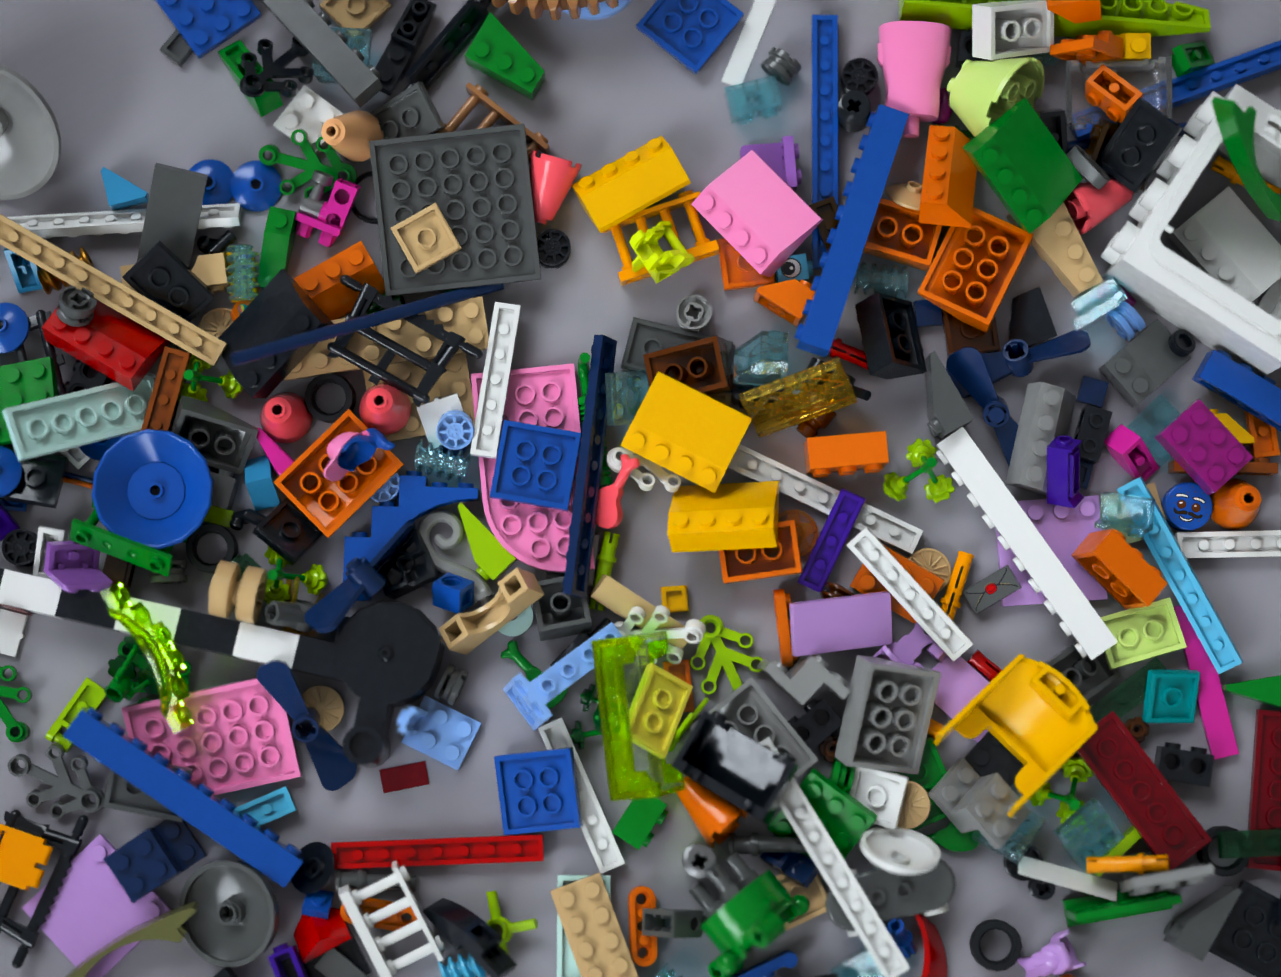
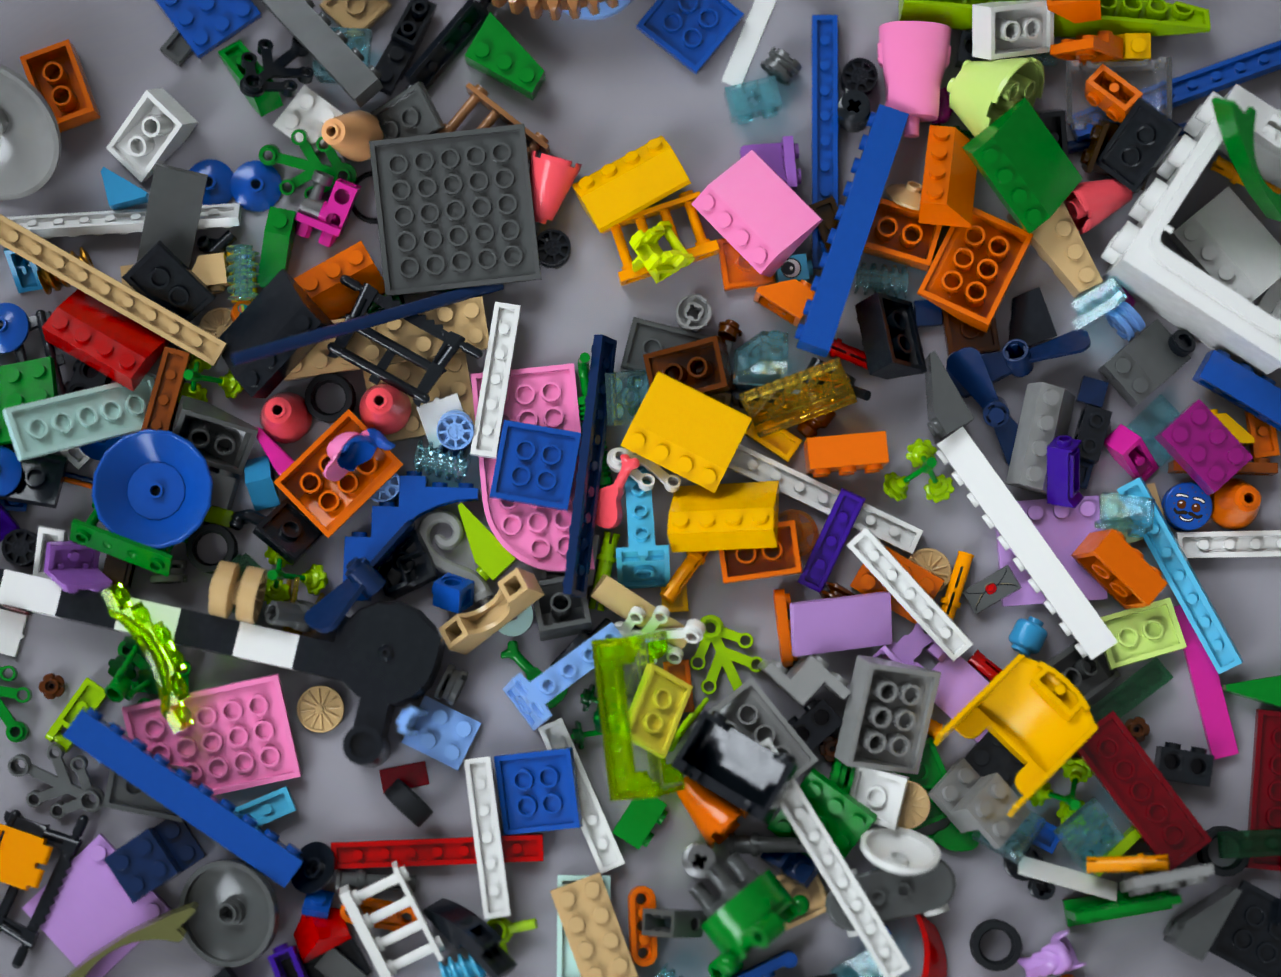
(59, 687): none -> reddish brown plate
(62, 83): none -> orange brick
(76, 306): dark grey wheel -> none
(151, 133): none -> white slope
(326, 753): dark blue piece -> none
(408, 802): none -> black tyre
(426, 238): tan tile -> none
(487, 837): none -> white plate
(642, 562): none -> medium azure bracket
(683, 575): none -> light orange pin
(729, 330): none -> reddish brown plate
(779, 443): none -> yellow tile
(902, 937): blue axle -> none
(1028, 636): none -> dark azure head
(1046, 838): none -> blue plate
(1088, 167): dark grey beam -> none
(1171, 696): teal tile -> none
(1191, 57): green slope -> none

